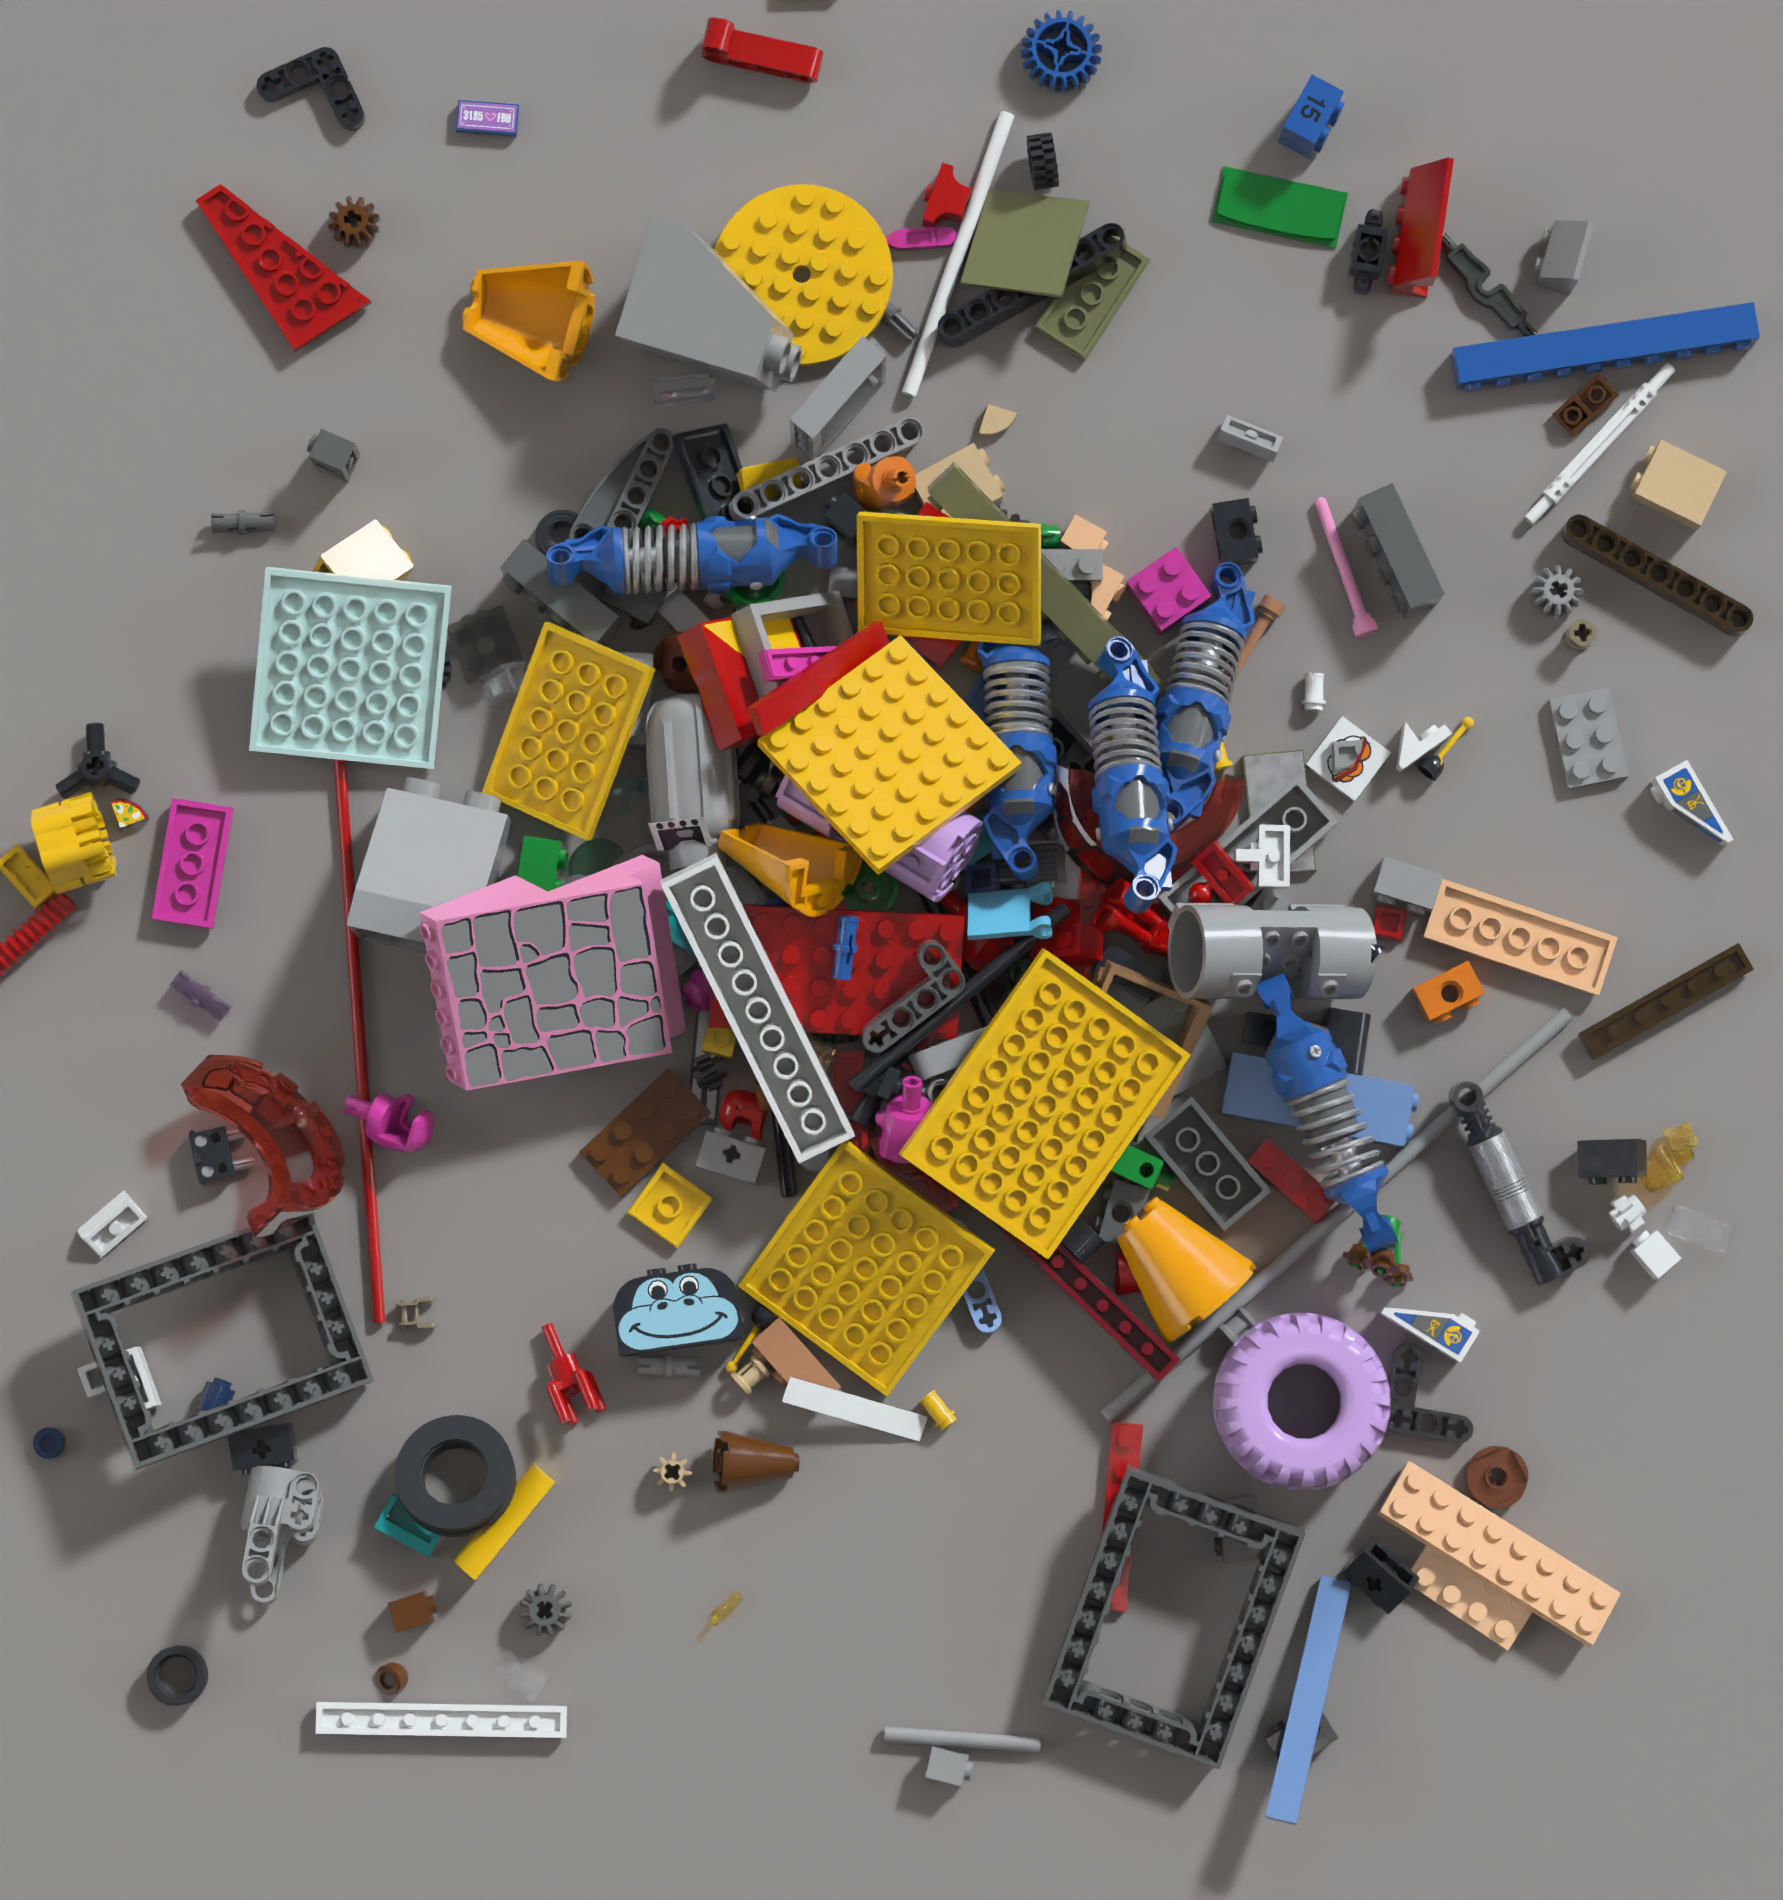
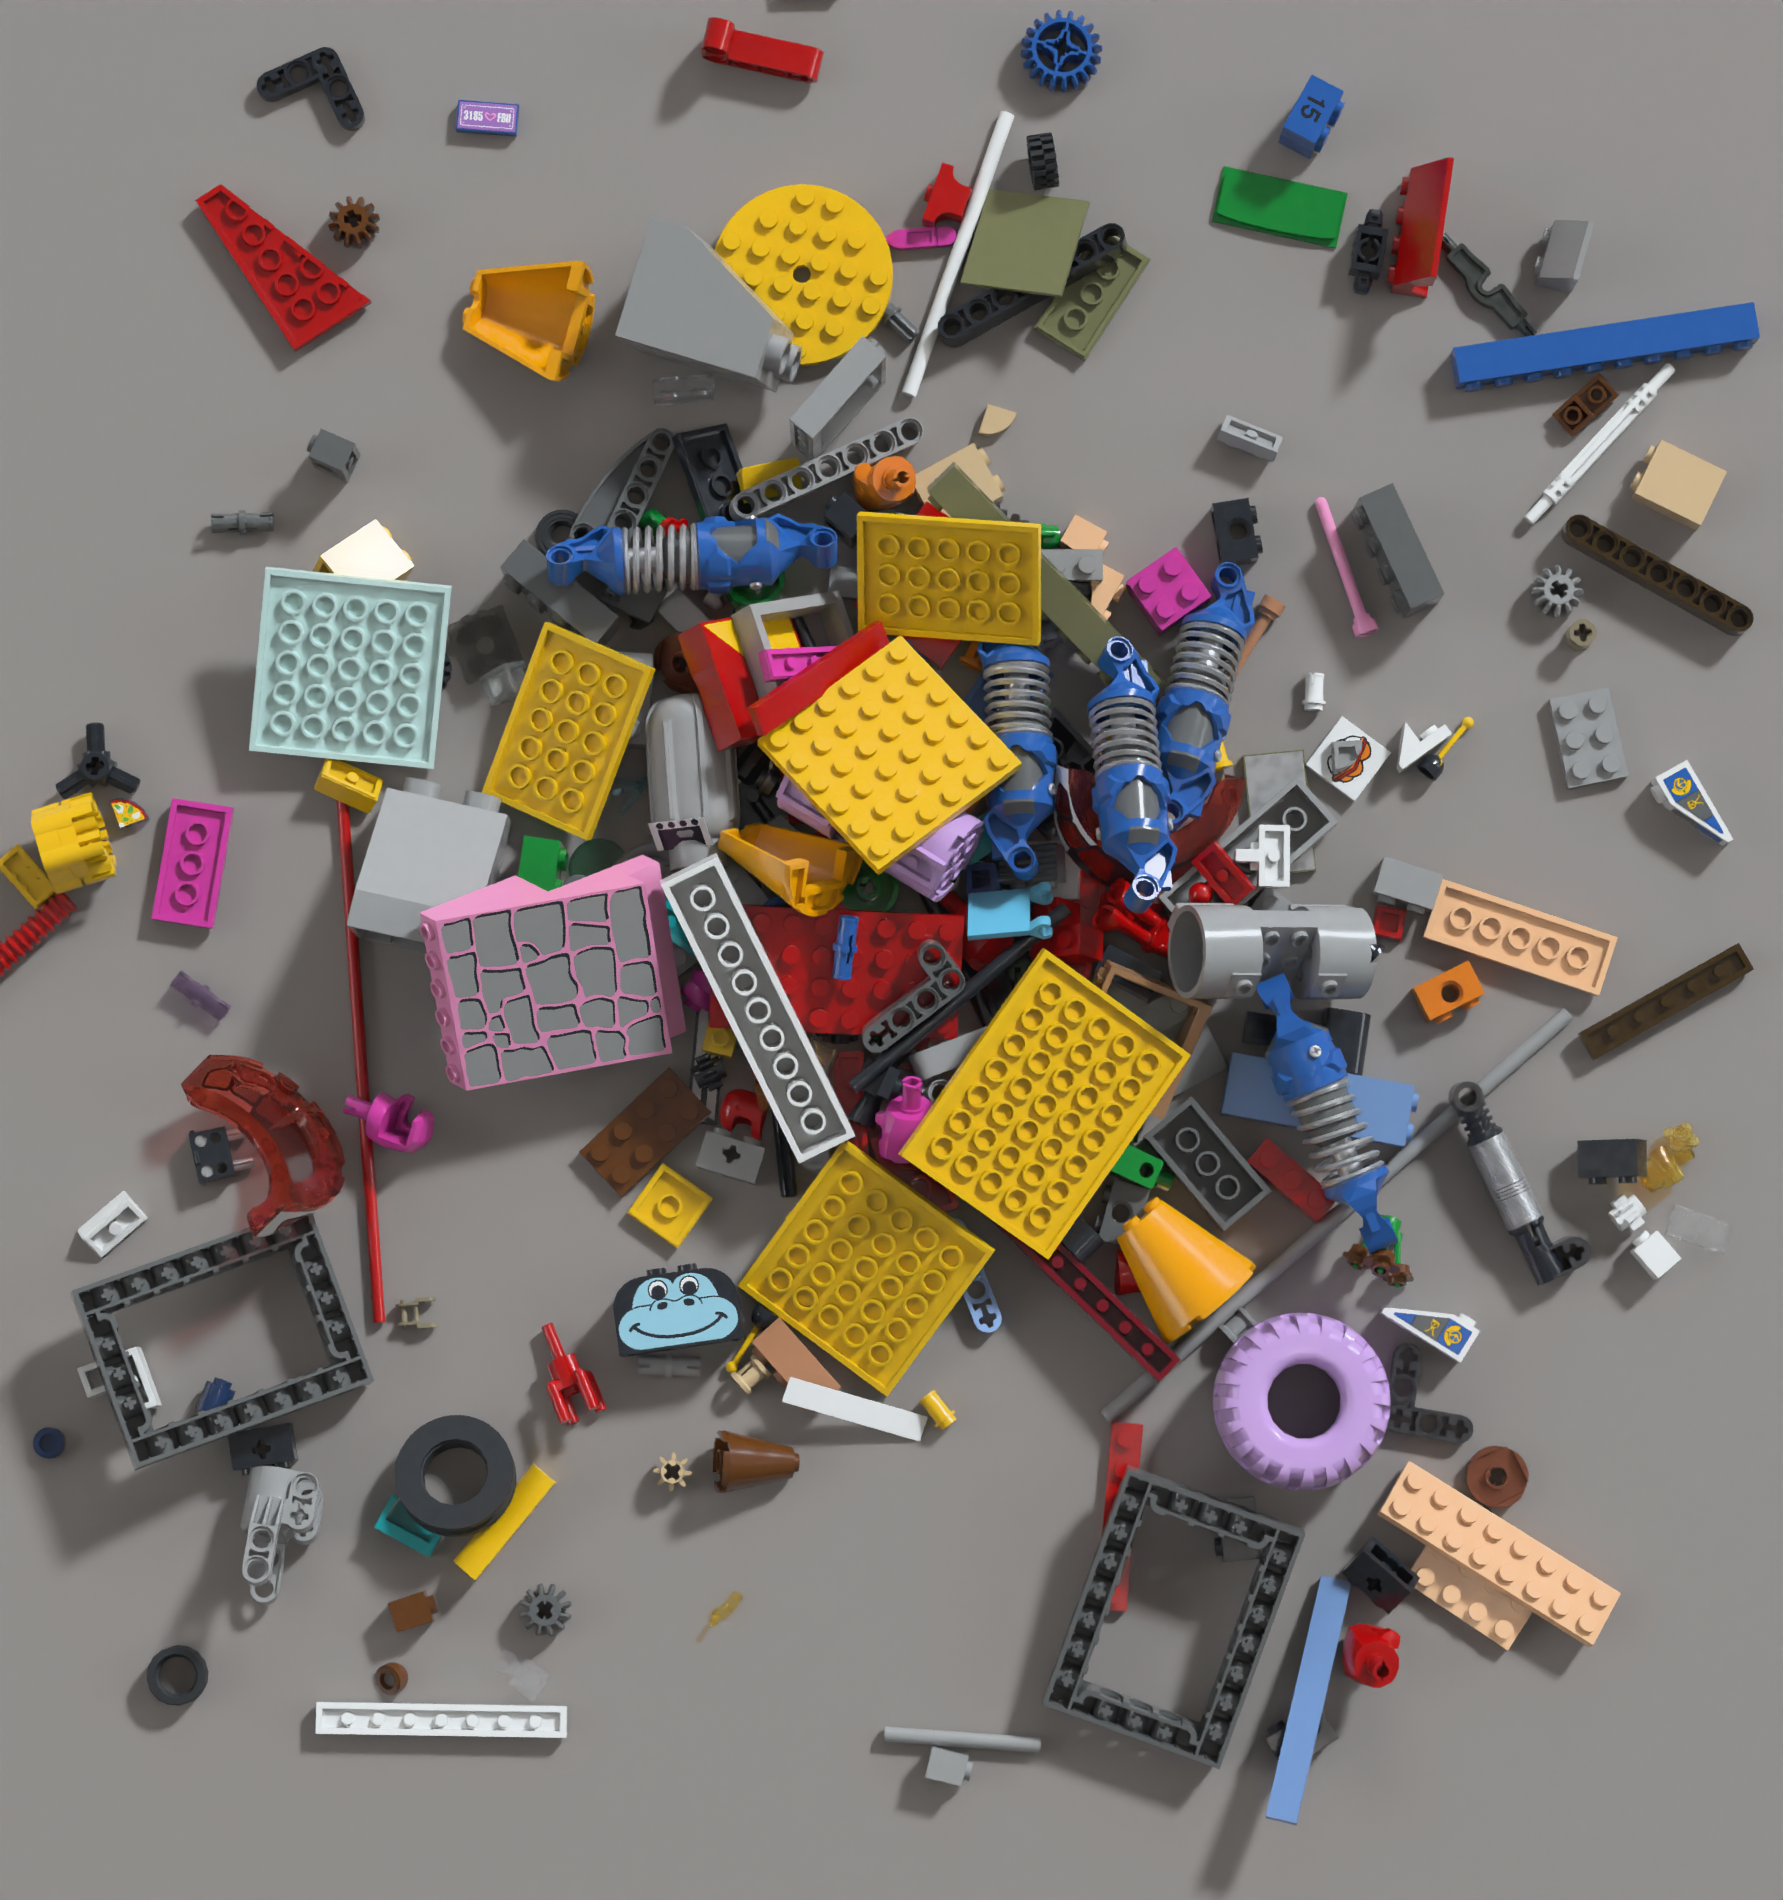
(348, 784): none -> yellow slope
(1370, 1654): none -> red piece

